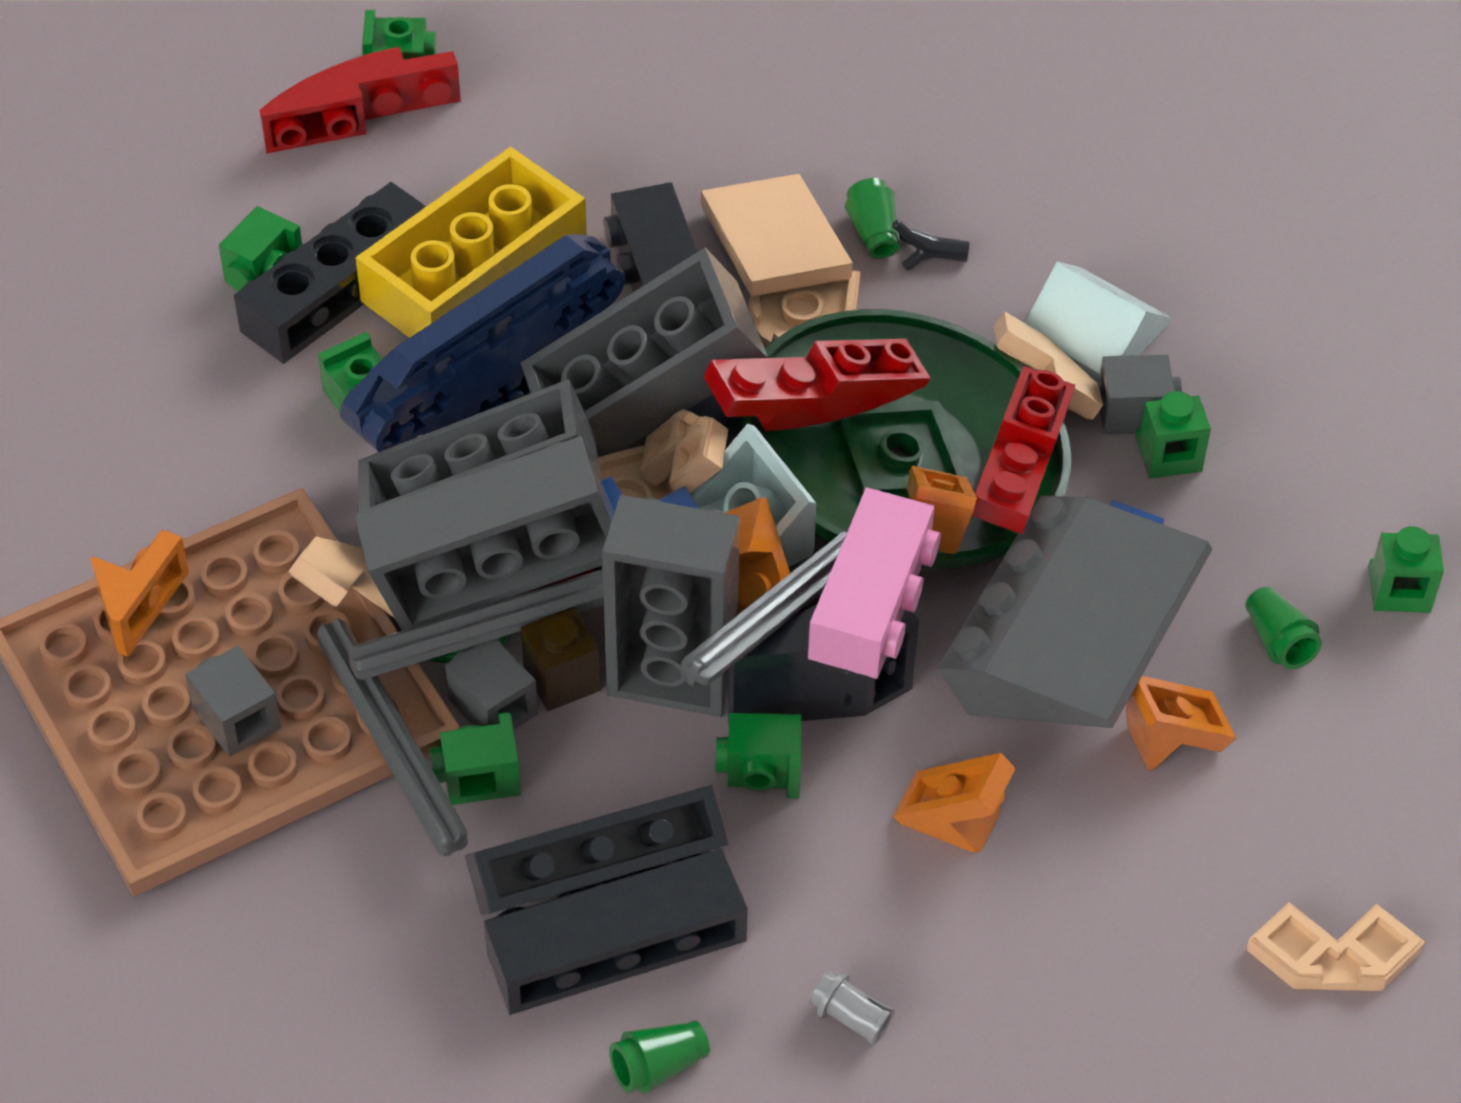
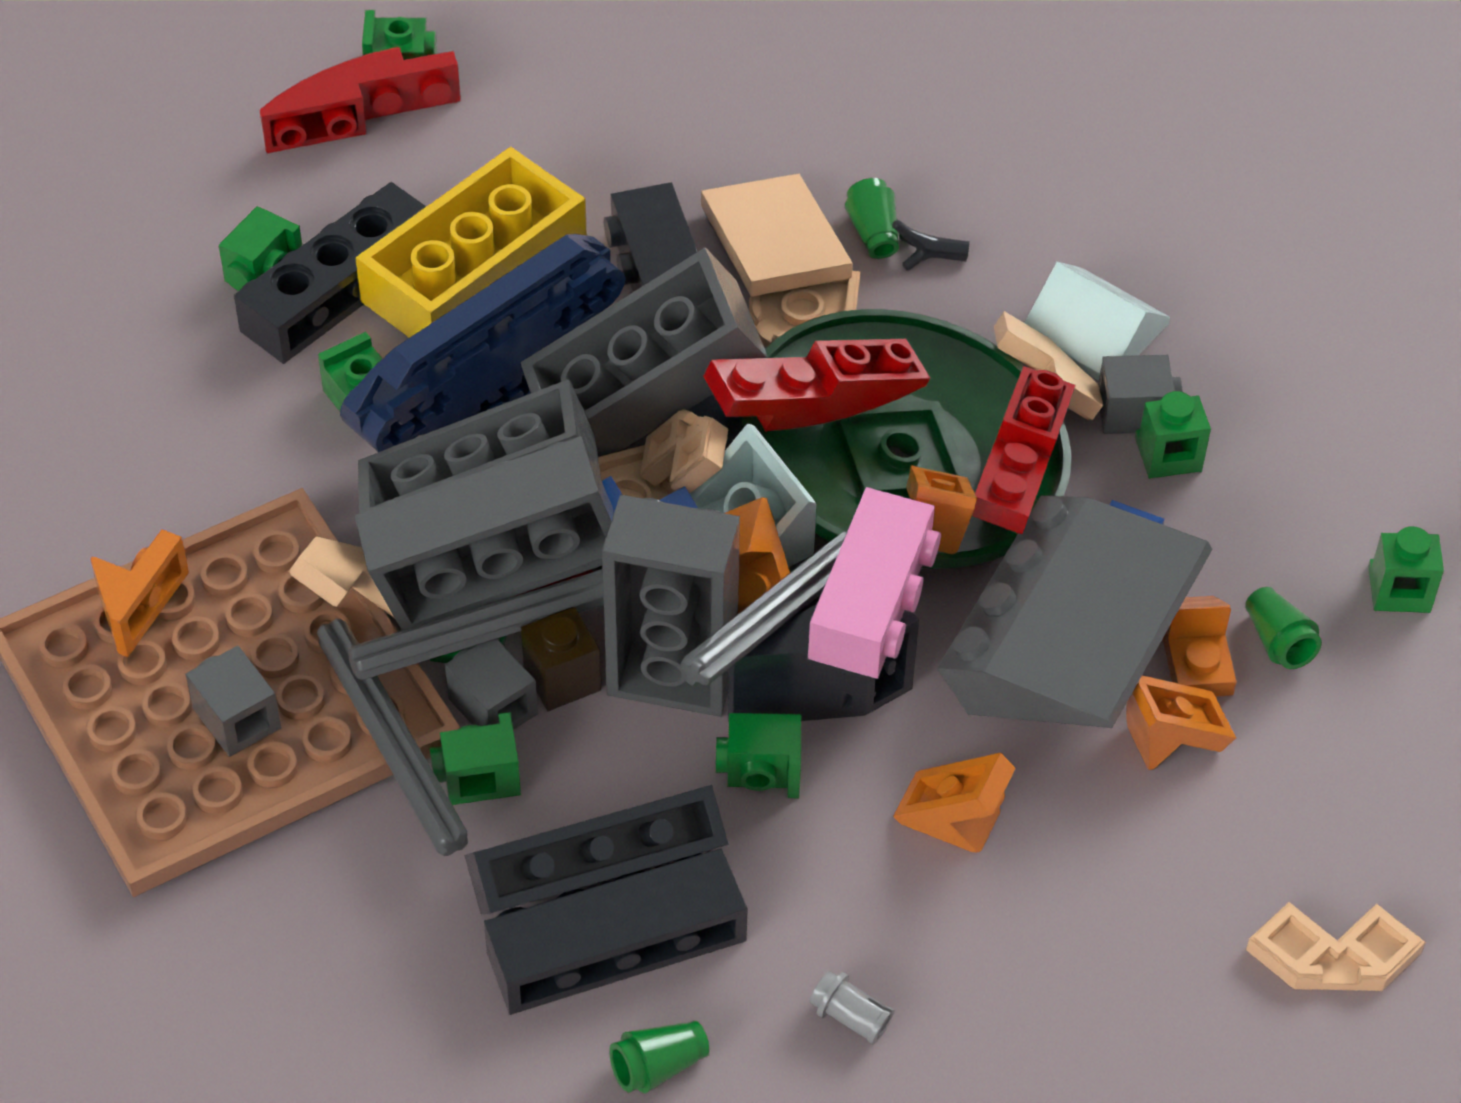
(1199, 647): none -> orange slope

